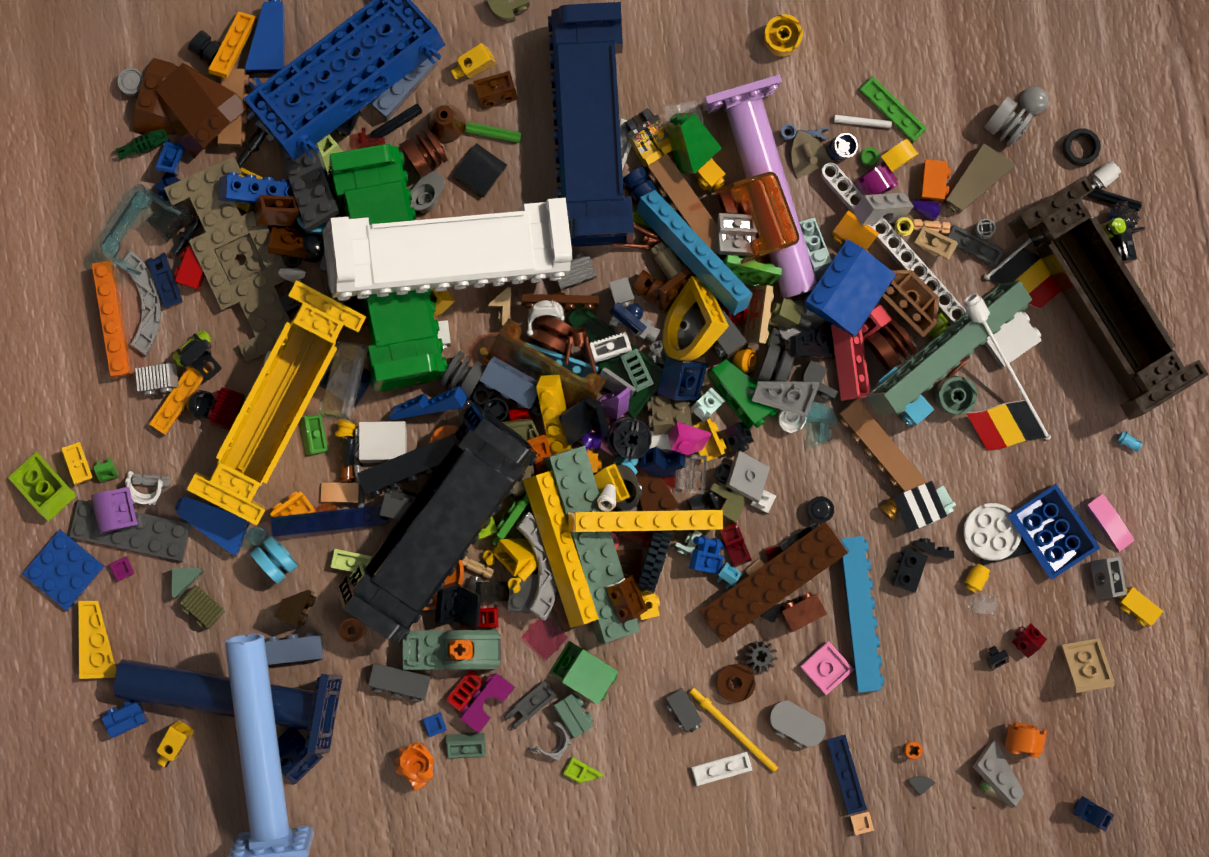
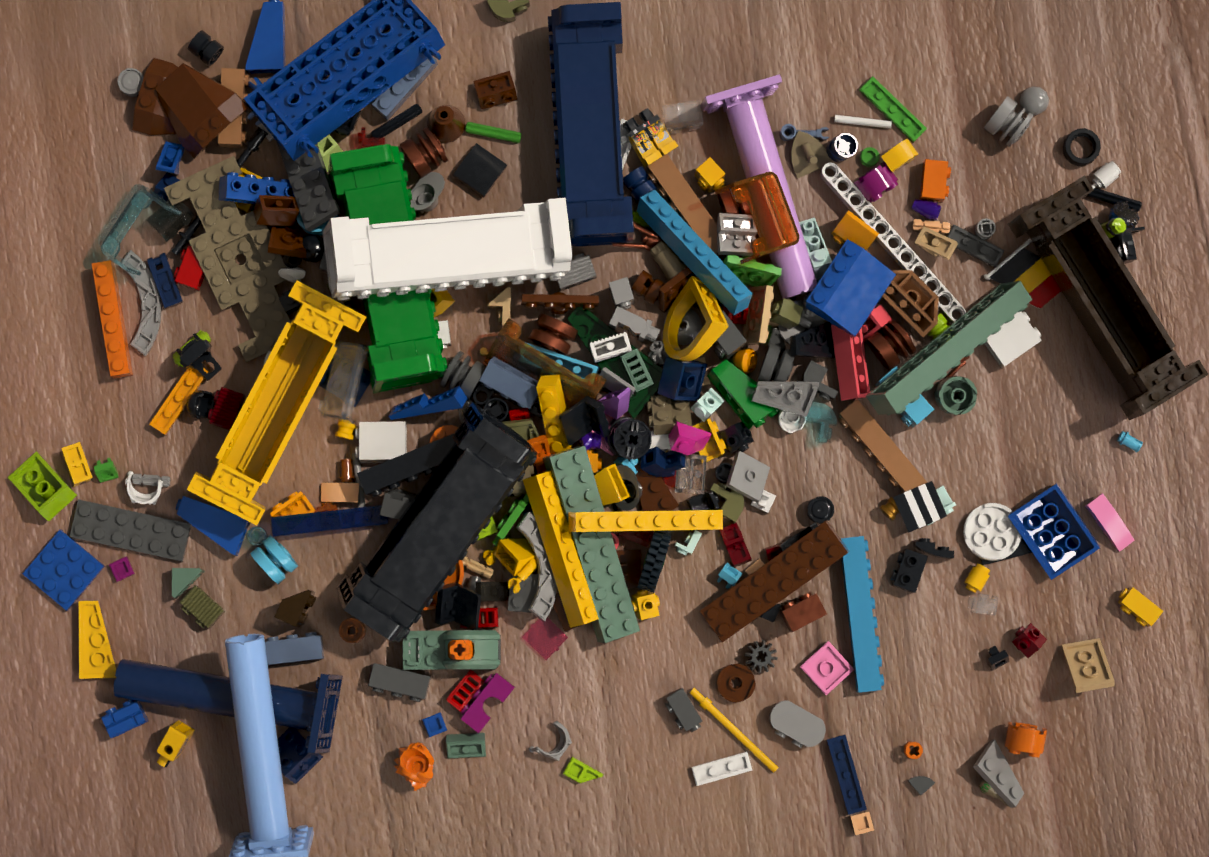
(113, 510): medium lavender brick -> none
(143, 143): dark green hinge -> none
(156, 378): light grey brick -> none
(232, 45): light orange plate -> none
(313, 434): bright green slope -> none
(348, 449): black cone -> none
(348, 560): yellowish green plate -> none
(481, 61): yellow torso -> none
(532, 703): dark grey hinge -> none
(544, 308): white helmet -> none
(573, 715): sand green brick -> none
(580, 339): copper plant -> none
(584, 672): slope -> none
(607, 498): white cone -> none
(626, 599): reddish brown bracket -> none
(630, 317): dark blue tile -> none
(690, 142): green slope -> none
(706, 561): blue plate -> none
(773, 31): yellow brick -> none
(889, 205): light grey arch -> none
(905, 222): light yellow cone -> none
(980, 176): dark tan slope -> none
(1009, 421): flag -> none
(1093, 813): dark blue brick -> none
(1108, 577): light grey brick -> none

